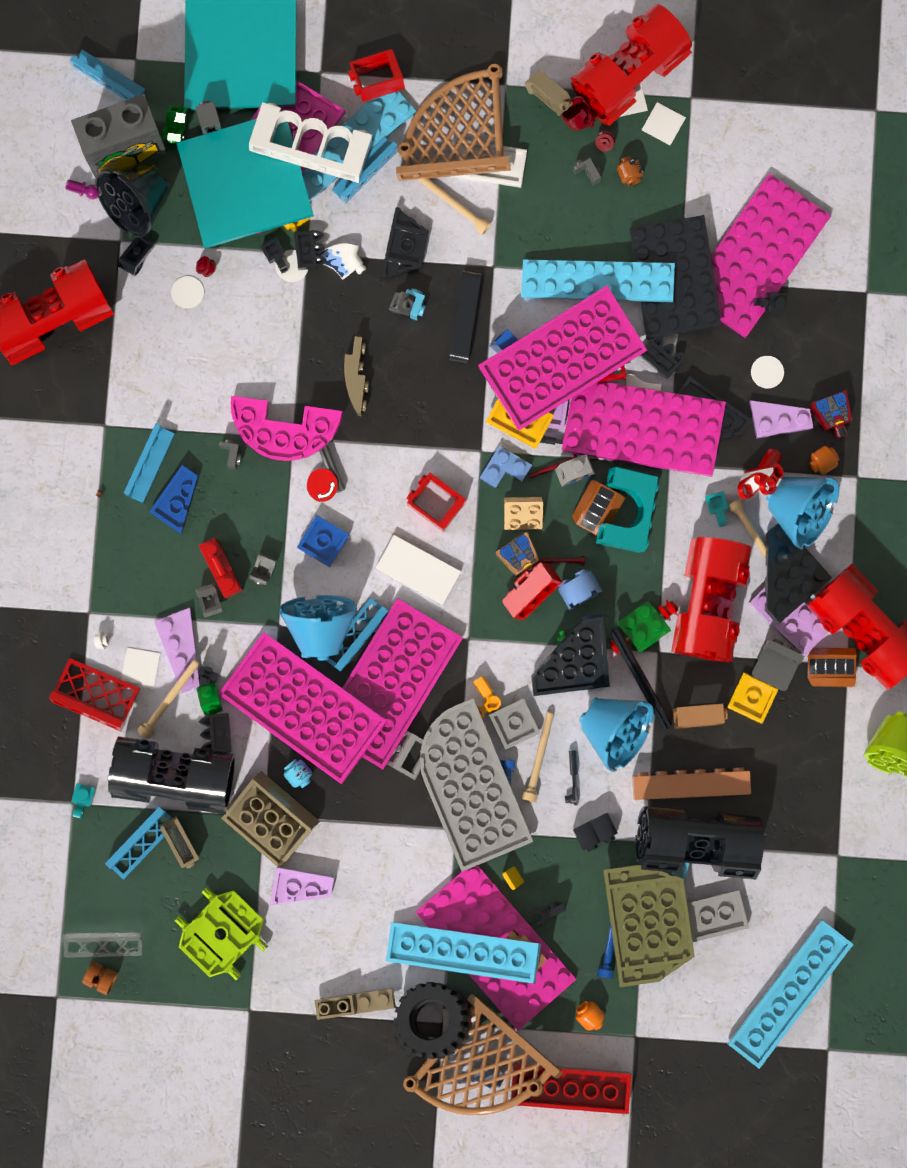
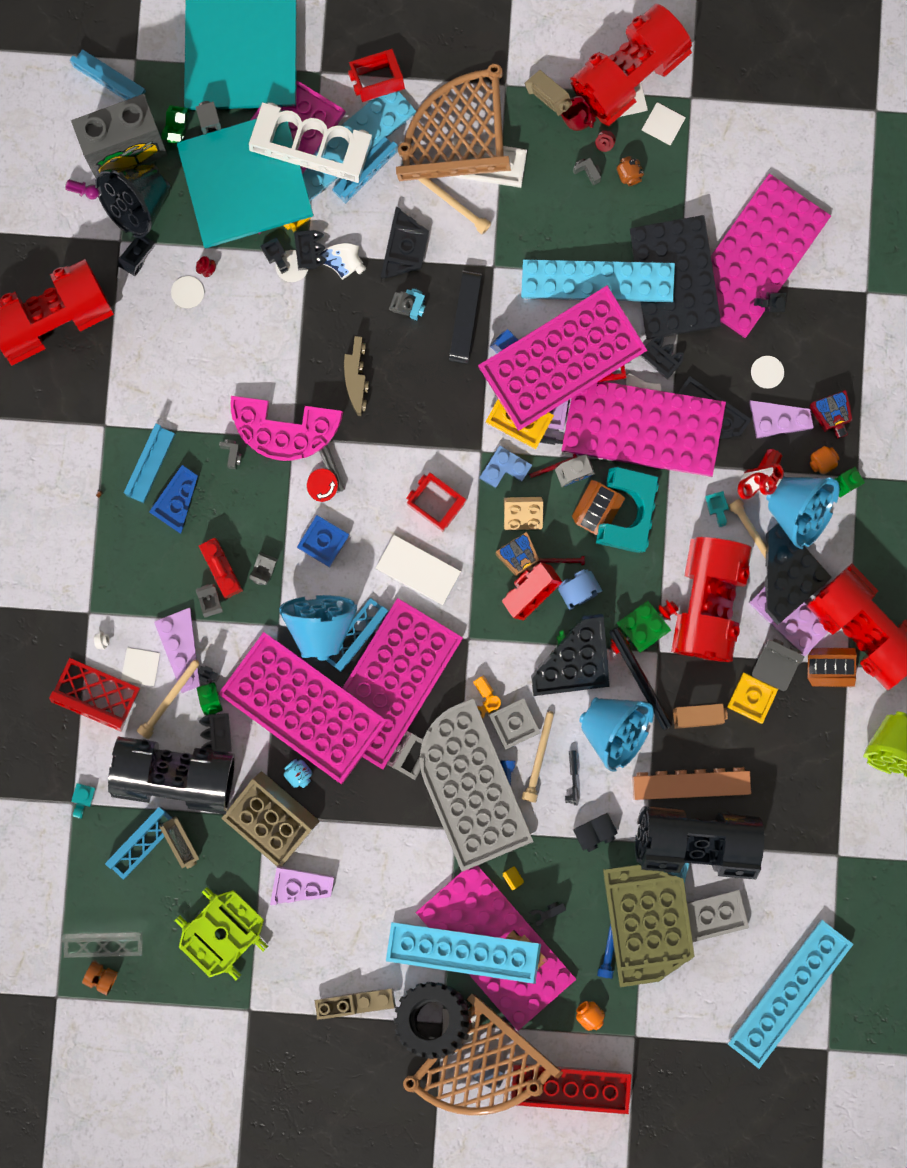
(849, 481): none -> green bracket

